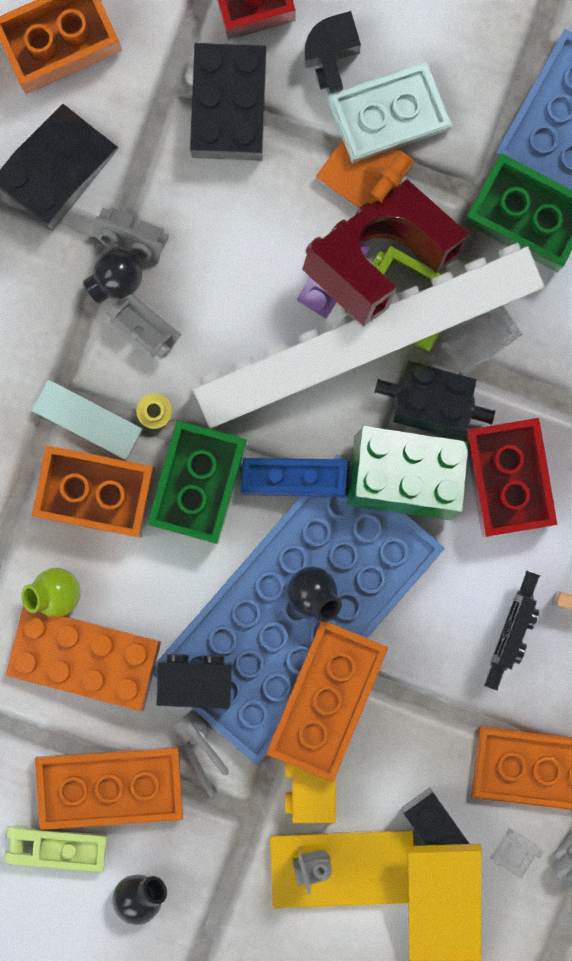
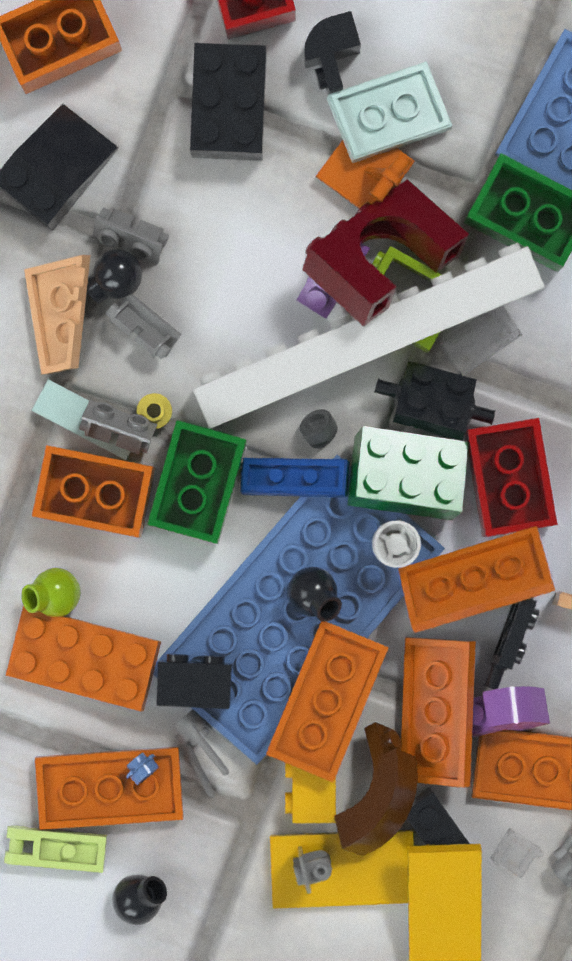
(57, 311): none -> light nougat wing
(133, 430): none -> light grey hinge
(141, 768): none -> medium blue plate
(319, 428): none -> dark grey tile
(388, 799): none -> reddish brown arch
(396, 544): none -> white wheel
(439, 709): none -> orange plate
(476, 579): none -> orange plate
(509, 709): none -> medium lavender brick

